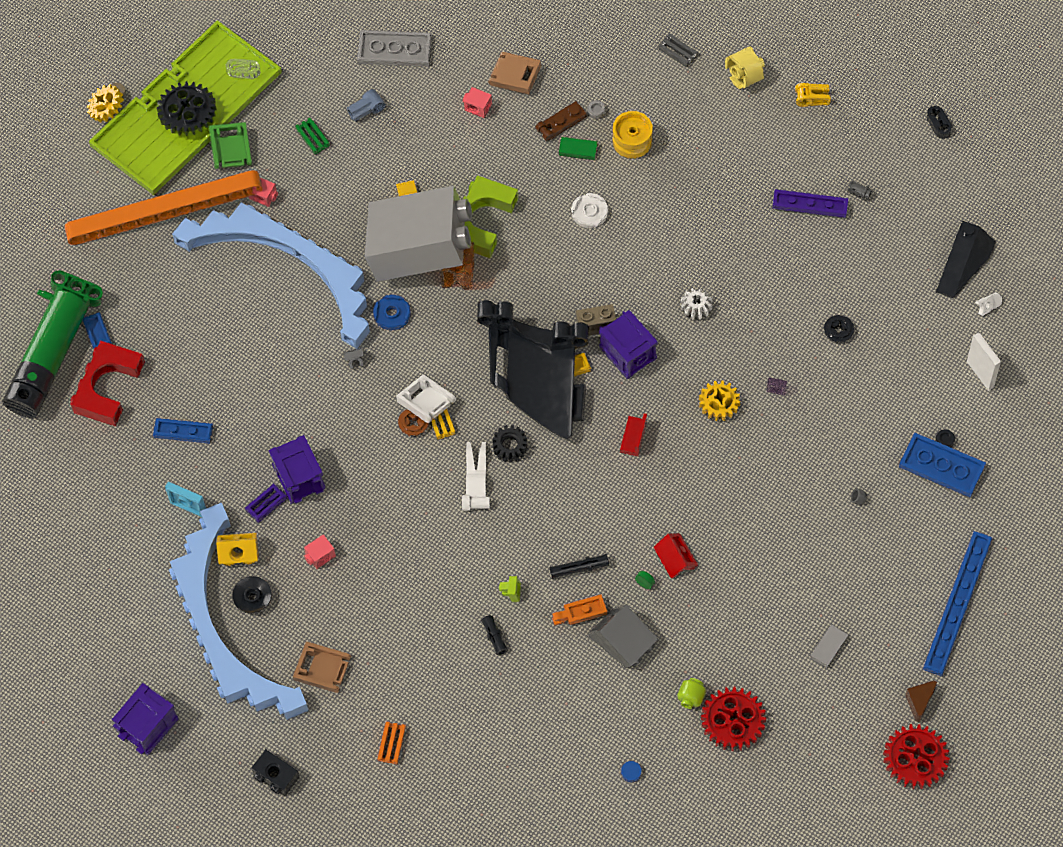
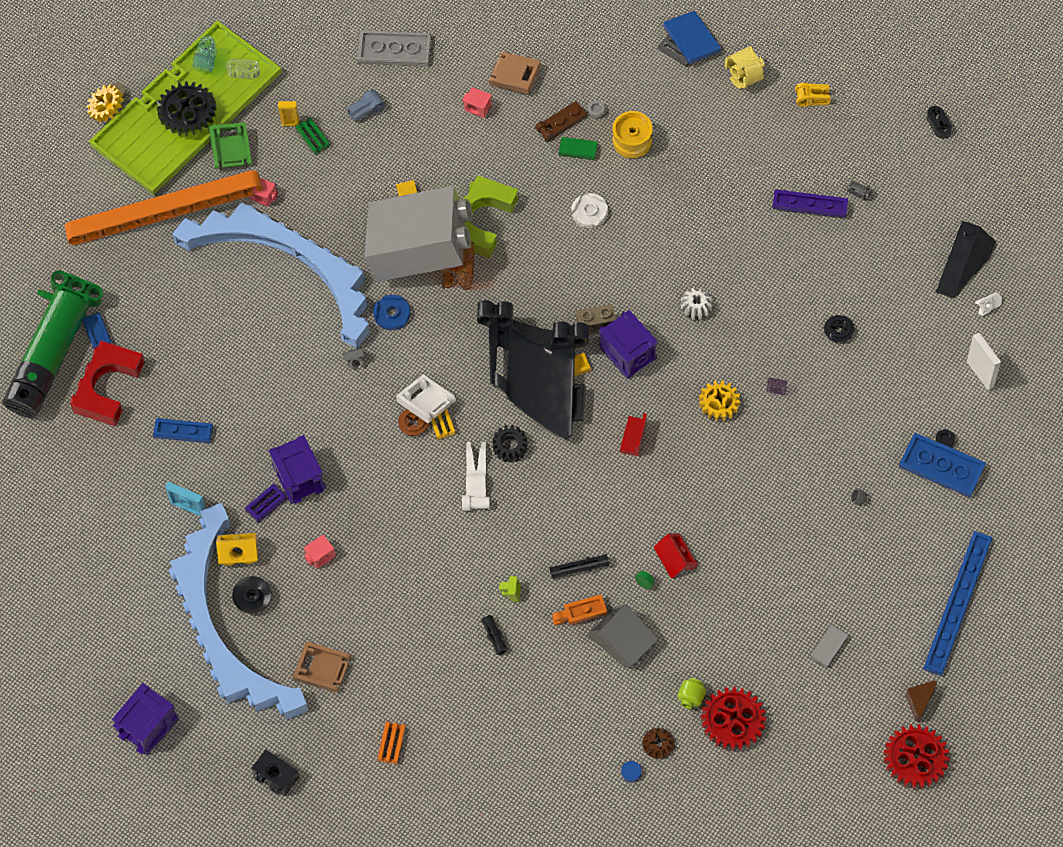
(205, 55): none -> clear light blue piece
(288, 113): none -> yellow plate
(652, 749): none -> reddish brown gear
(692, 37): none -> blue tile

